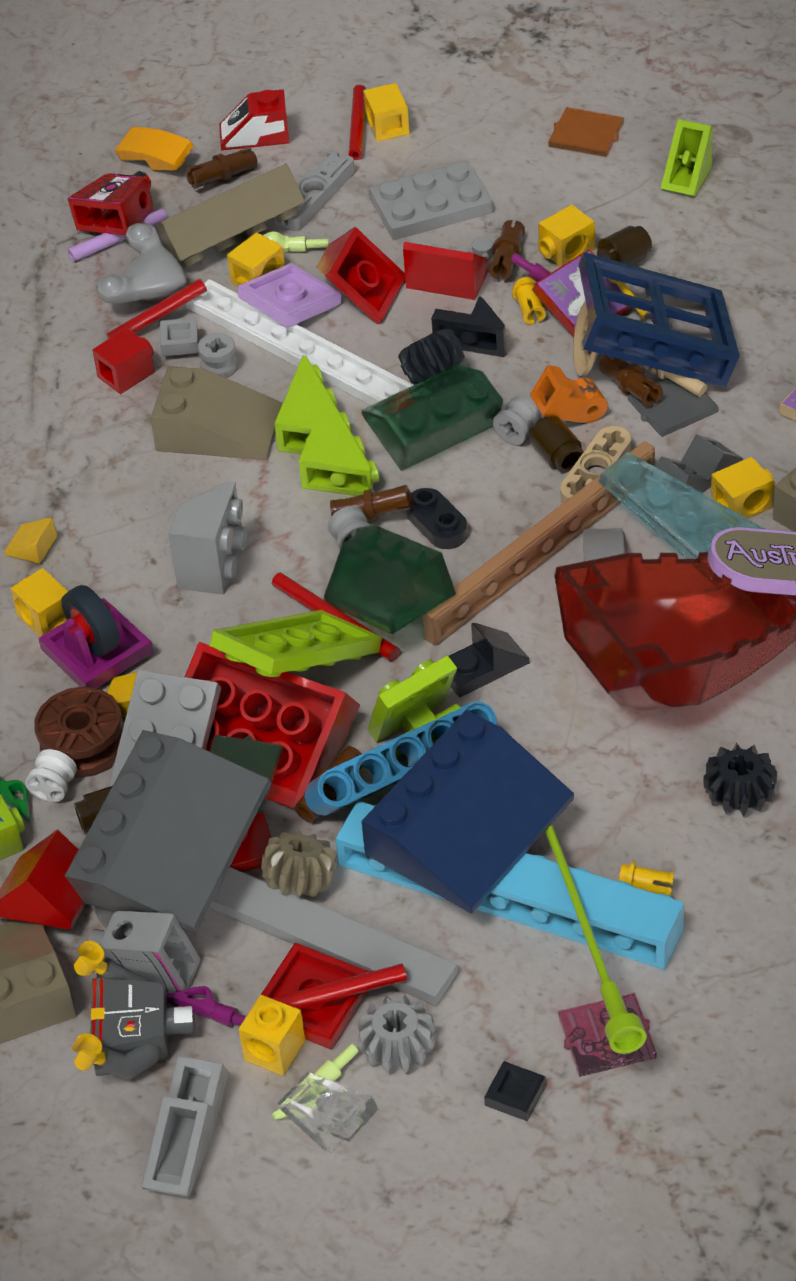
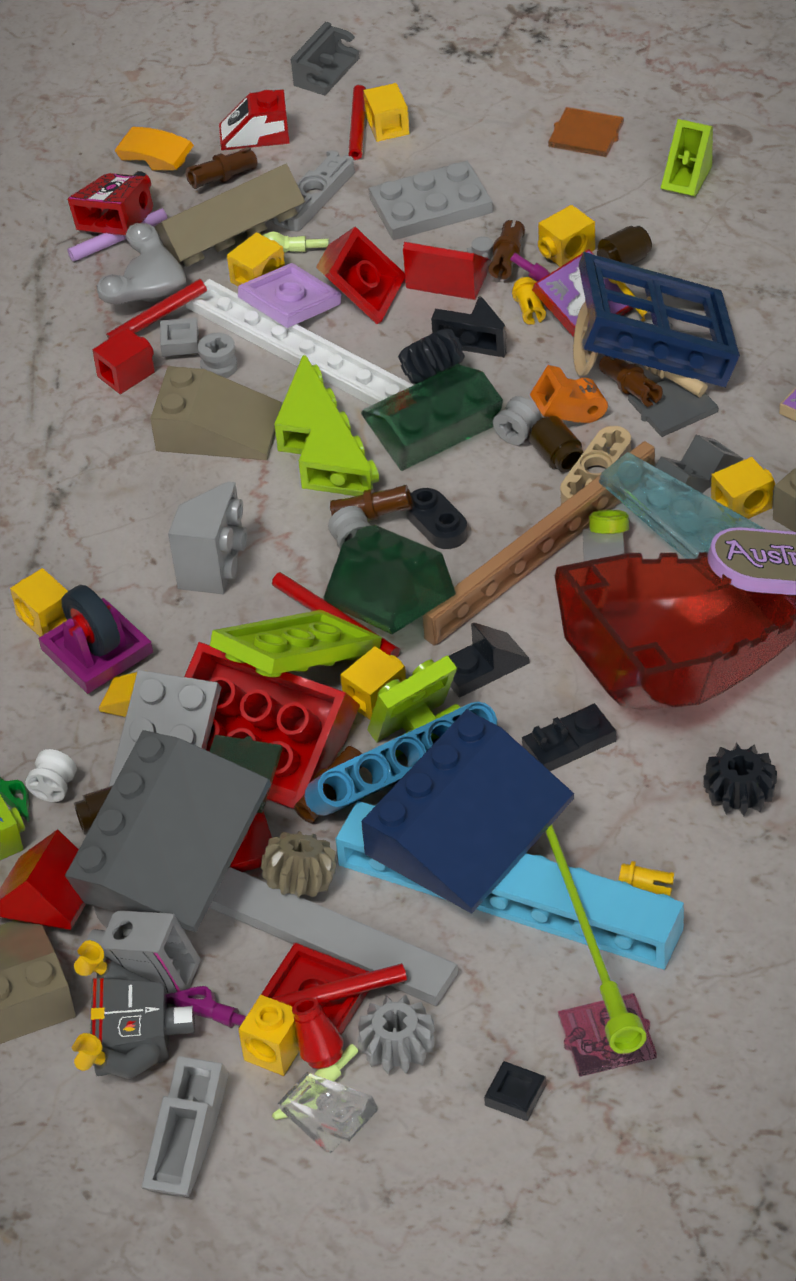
(32, 540): yellow slope -> none
(83, 726): copper wheel -> none
(316, 1035): none -> red cone
(323, 59): none -> dark grey hinge
(369, 675): none -> yellow brick
(570, 737): none -> black plate
(609, 521): none -> lime tile

